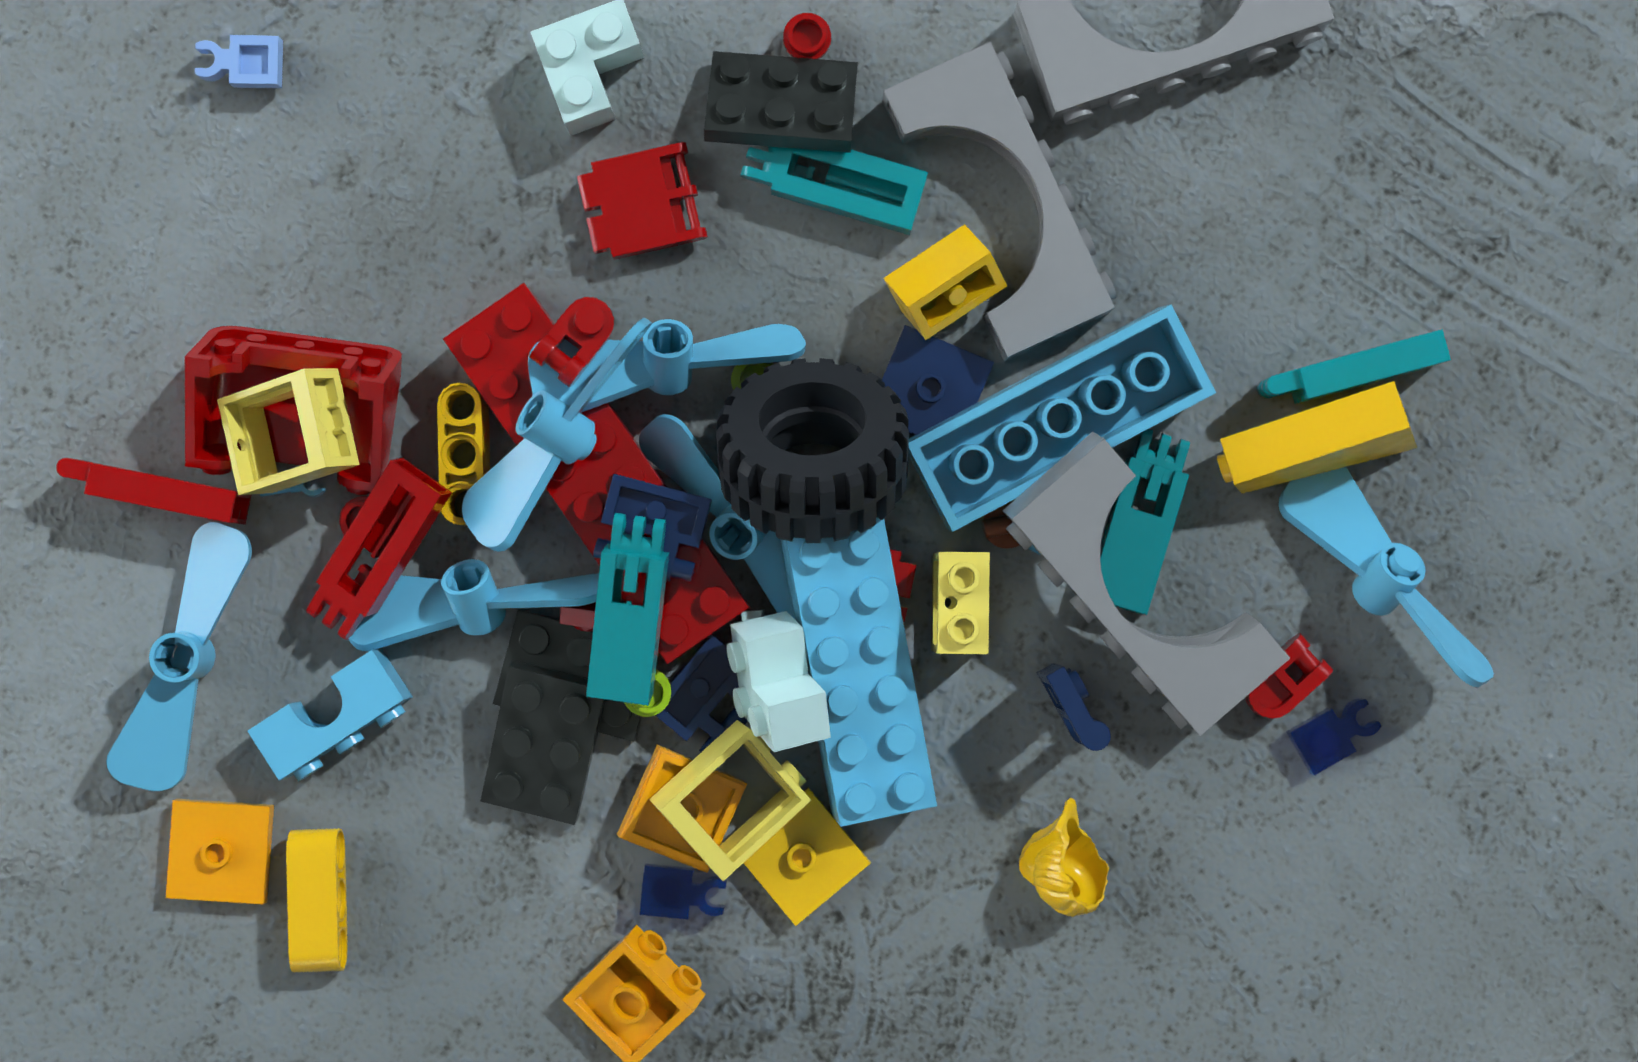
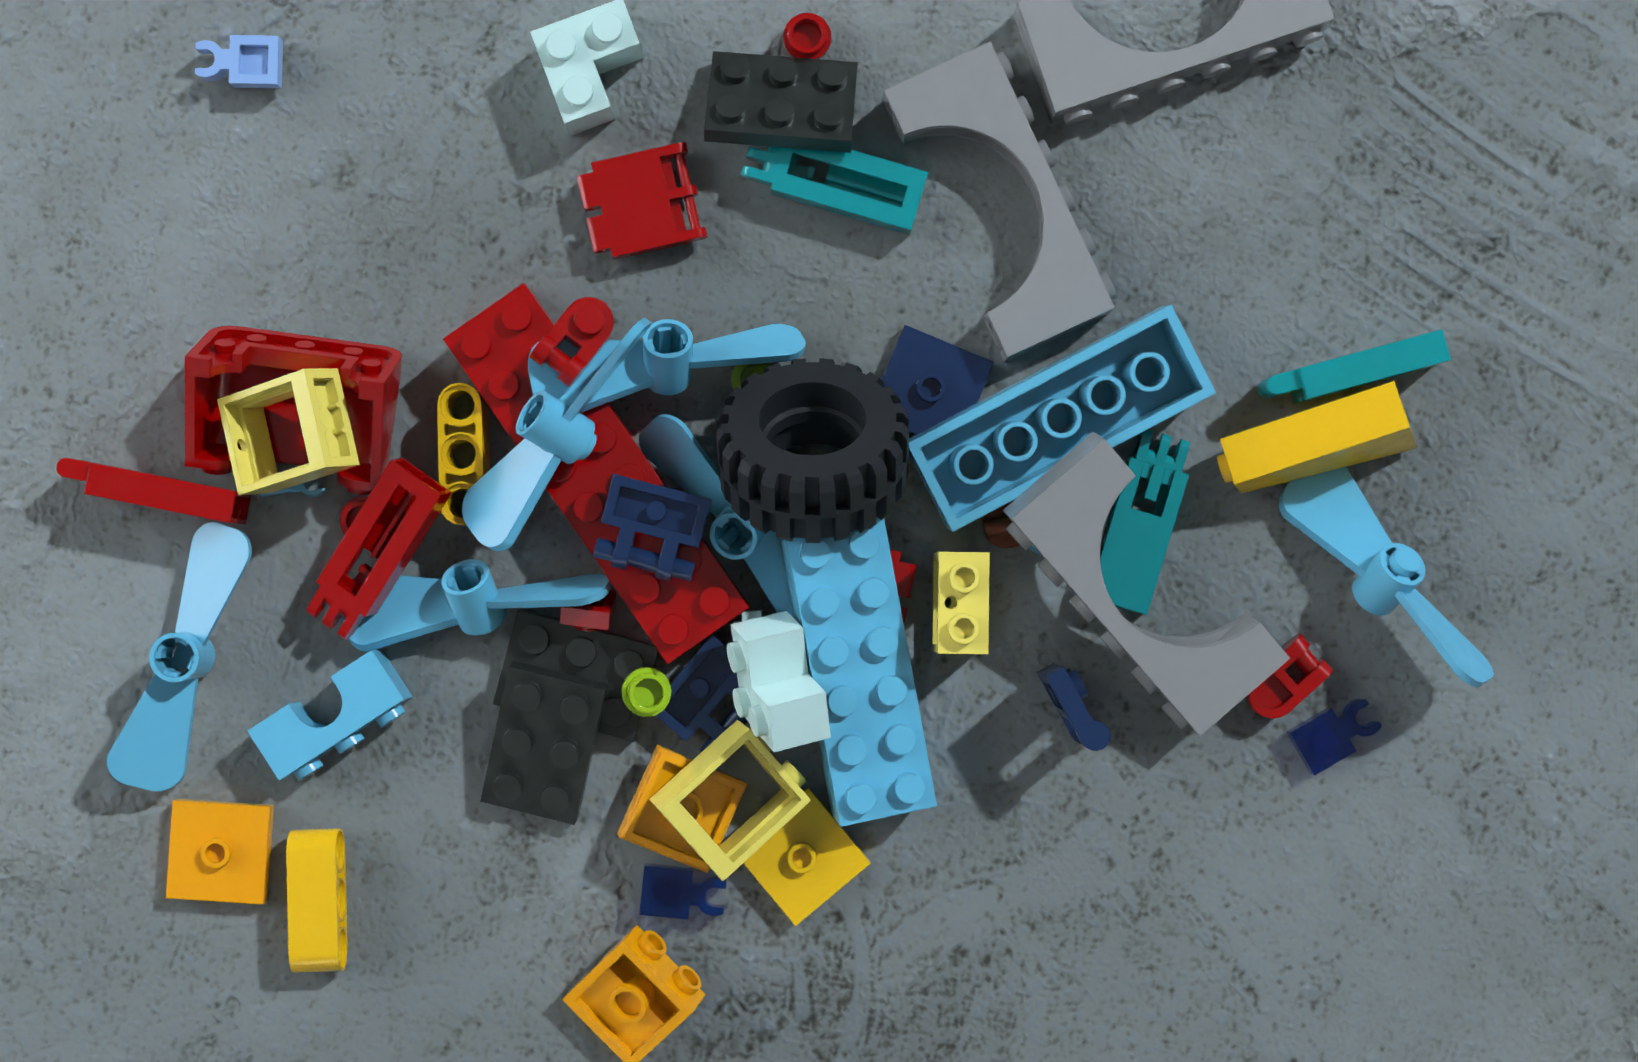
(628, 634): teal hinge -> none
(945, 281): yellow brick -> none
(1065, 865): yellow hair -> none

